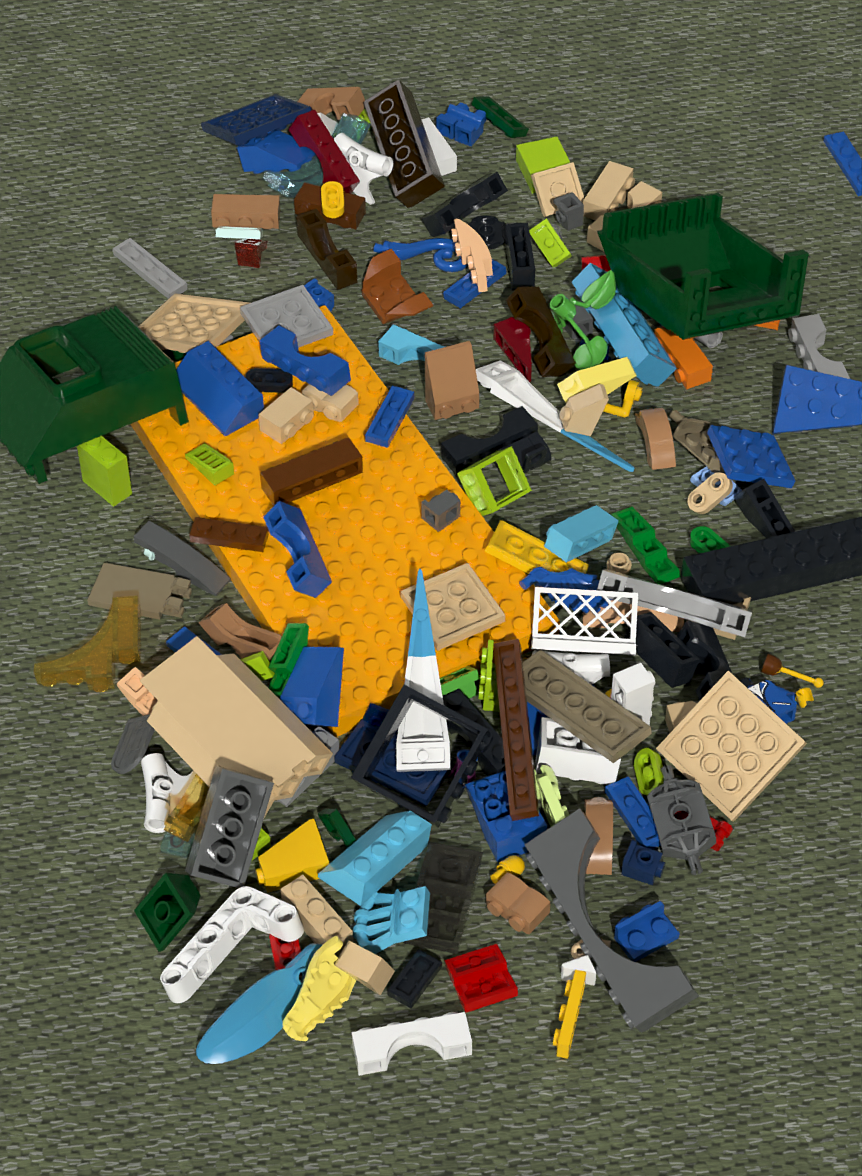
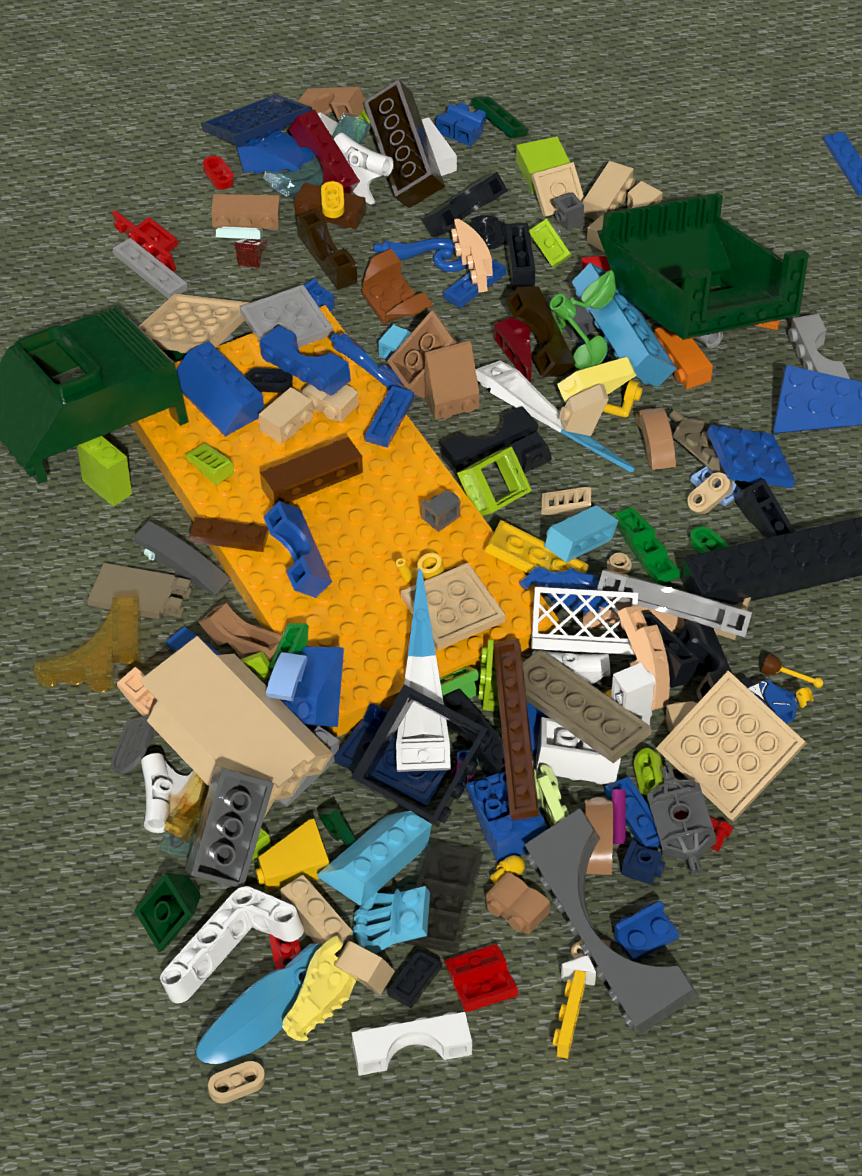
(150, 237): none -> red bracket
(218, 172): none -> red plate
(235, 1081): none -> tan plate
(285, 676): none -> light blue slope
(356, 353): none -> blue plant
(409, 358): none -> medium nougat slope
(430, 564): none -> yellow plate
(575, 495): none -> tan slope
(619, 816): none -> magenta piece
(649, 650): none -> light nougat slope

